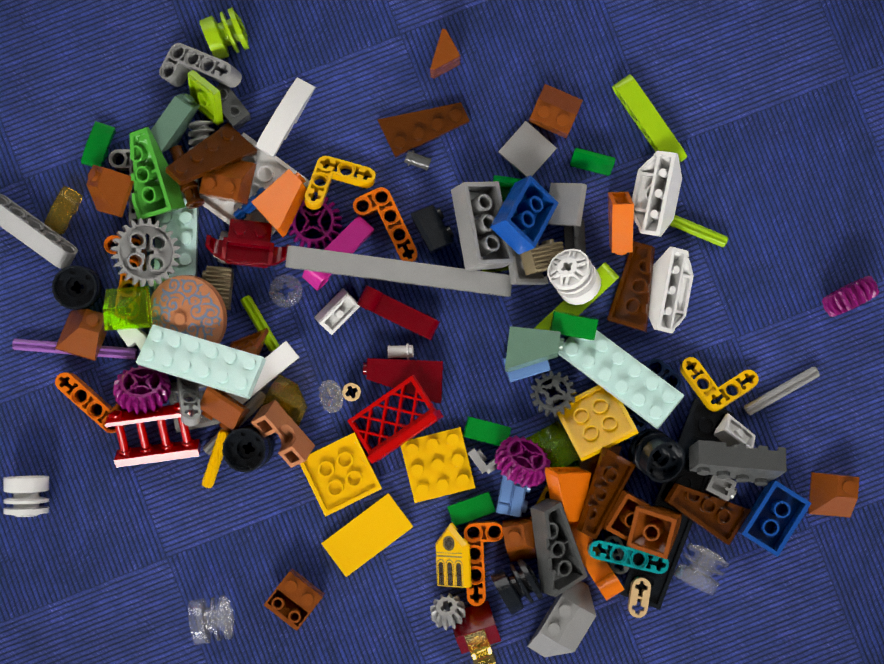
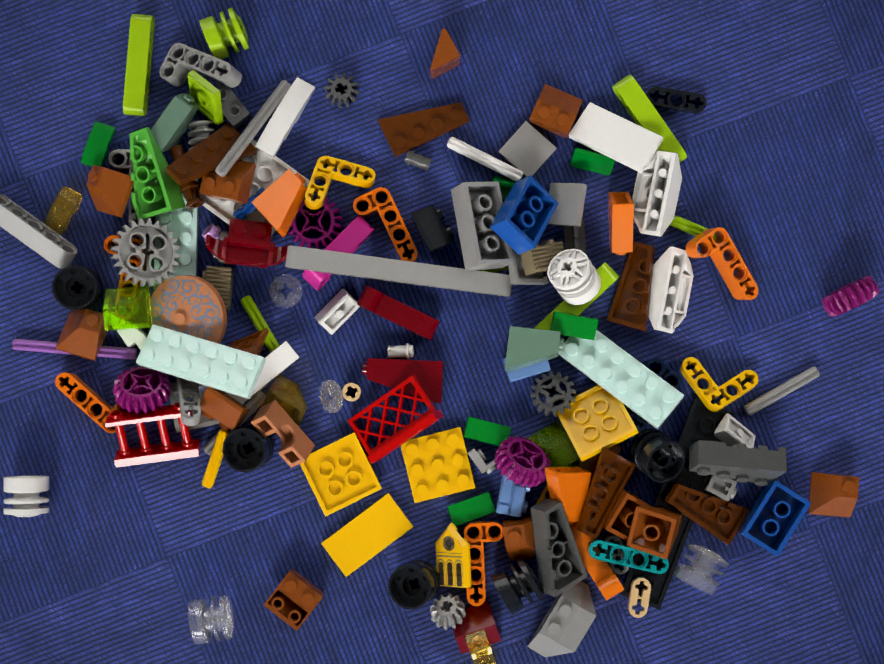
(138, 65): none -> lime beam
(211, 230): none -> lavender plate
(252, 129): none -> light grey axle
(346, 84): none -> dark grey gear
(403, 584): none -> black wheel
(485, 159): none -> white axle
(615, 137): none -> white tile
(690, 107): none -> black beam
(742, 285): none -> orange beam

